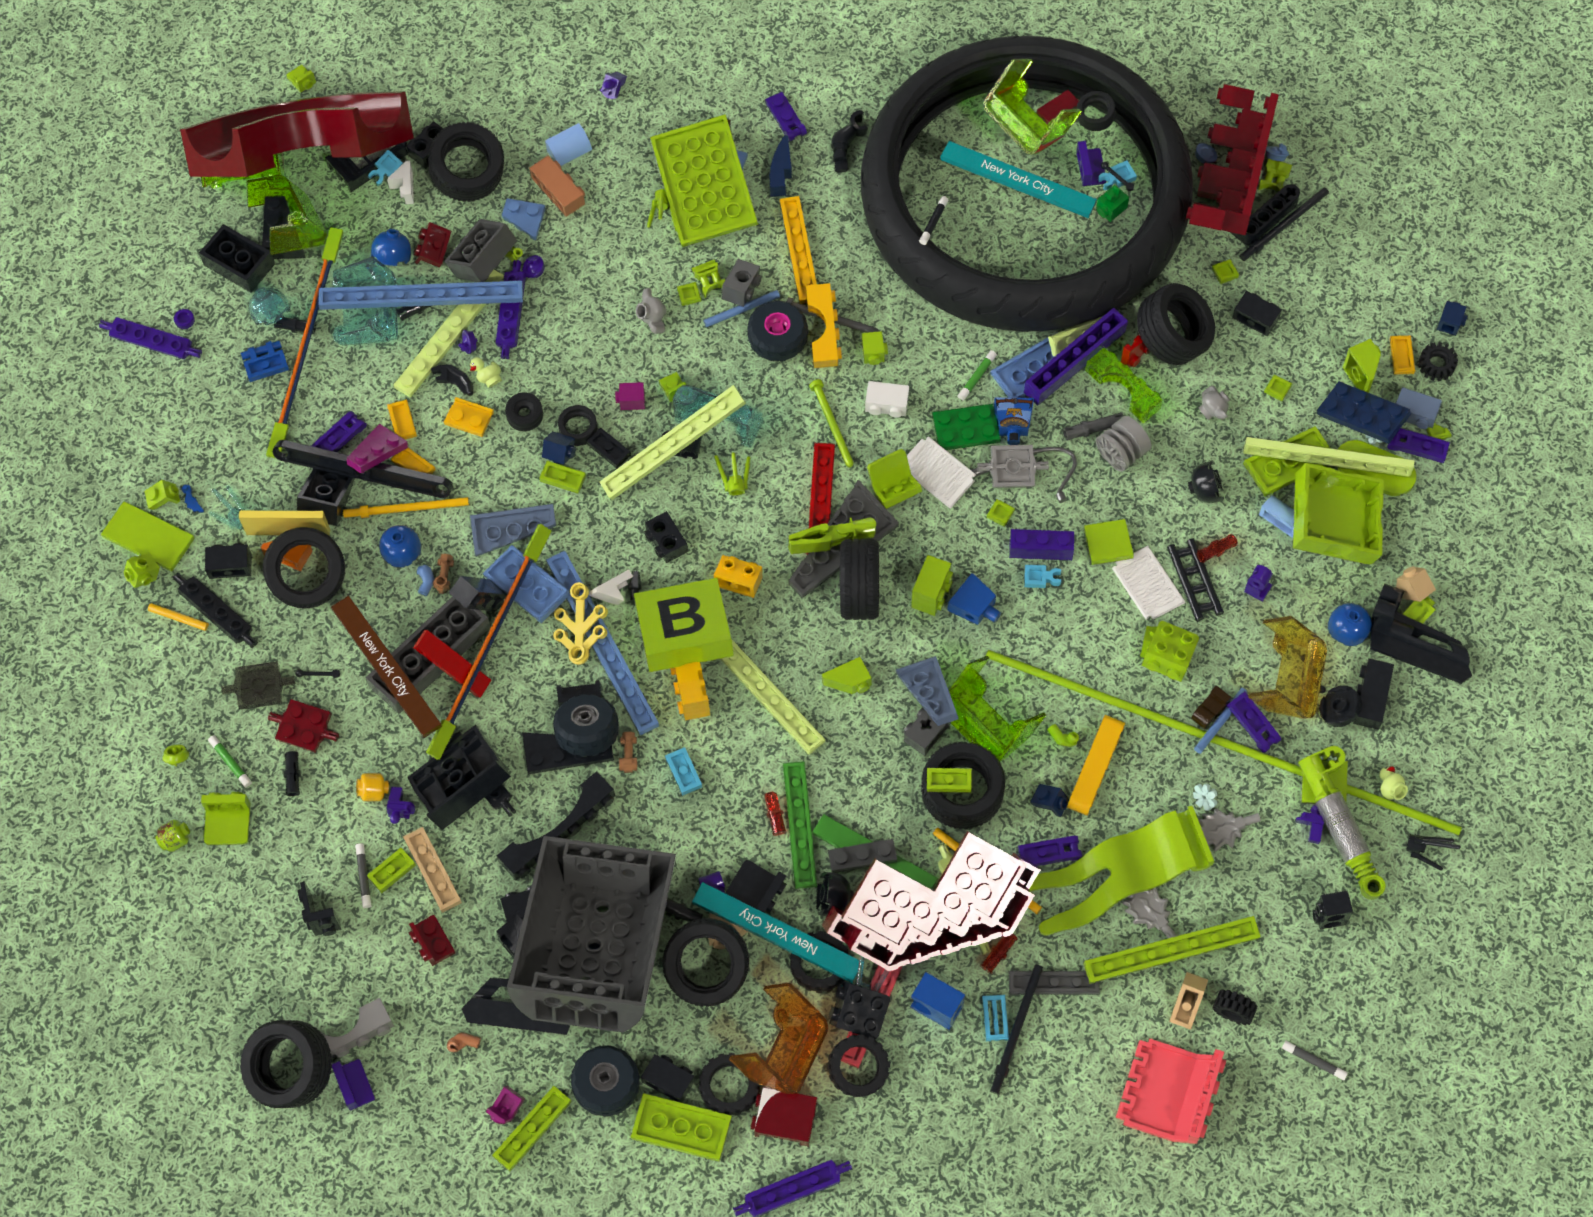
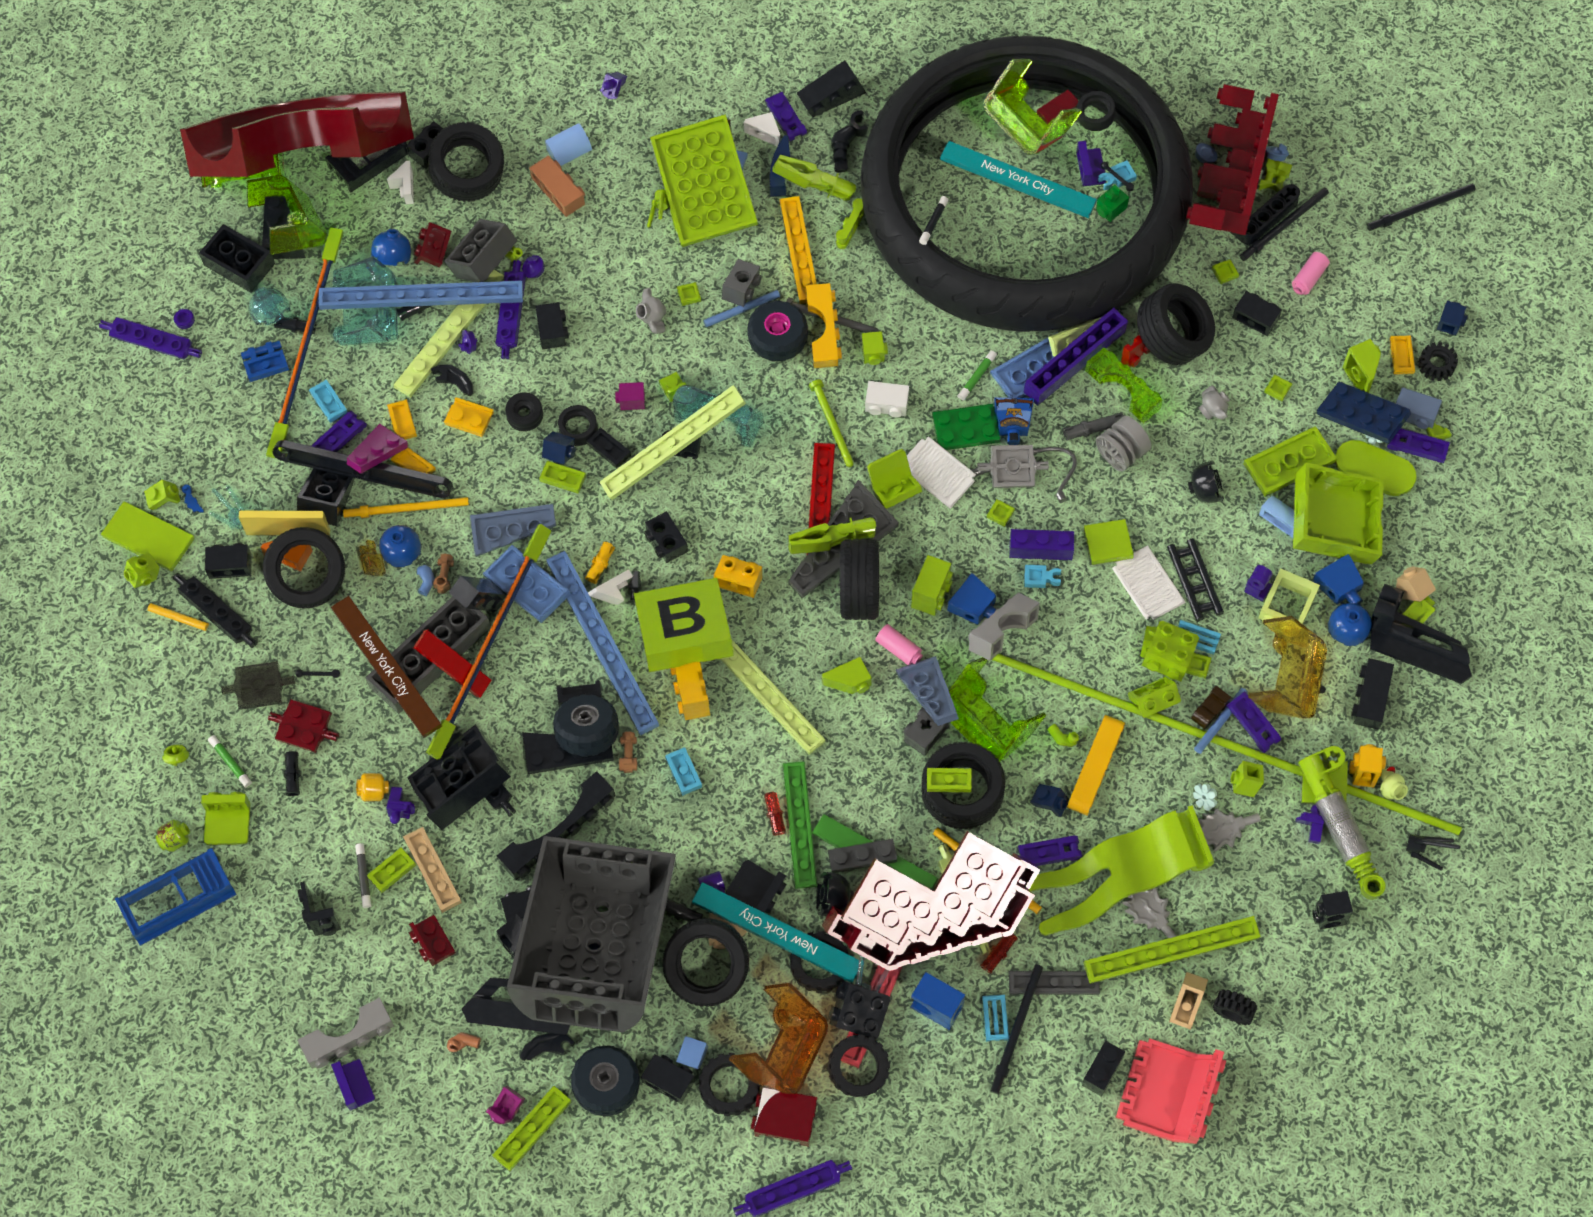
(211, 879): none -> blue piece
(256, 1064): black tyre -> none
(301, 78): lime bracket -> none
(328, 401): none -> medium azure plate
(371, 561): none -> clear yellow plate
(386, 166): medium azure plate -> none
(489, 375): yellowish green animal -> none
(524, 215): medium blue wing -> none
(545, 1043): none -> black piece
(550, 325): none -> black brick
(580, 626): light yellow plant -> none
(600, 562): none -> yellow pin
(681, 1127): lime plate -> none
(692, 1052): none -> medium blue brick
(706, 270): lime piece -> none
(735, 484): lime plant -> none
(763, 128): none -> white slope
(807, 175): none -> lime arm
(831, 90): none -> black wedge
(850, 225): none -> lime plate
(899, 645): none -> bright pink brick
(1015, 613): none -> light grey arch
(1103, 1068): none -> black brick
(1155, 696): none -> lime bracket
(1199, 665): none -> lime tile
(1203, 631): none -> medium azure tile
(1217, 548): clear red pin -> none
(1247, 779): none -> lime brick
(1294, 583): none -> yellowish green window
(1310, 273): none -> bright pink brick
(1322, 1064): dark grey bar -> none
(1328, 456): yellowish green tile -> none
(1340, 581): none -> blue torso
(1340, 706): black tile -> none
(1367, 765): none -> yellow brick
(1387, 219): none -> black bar

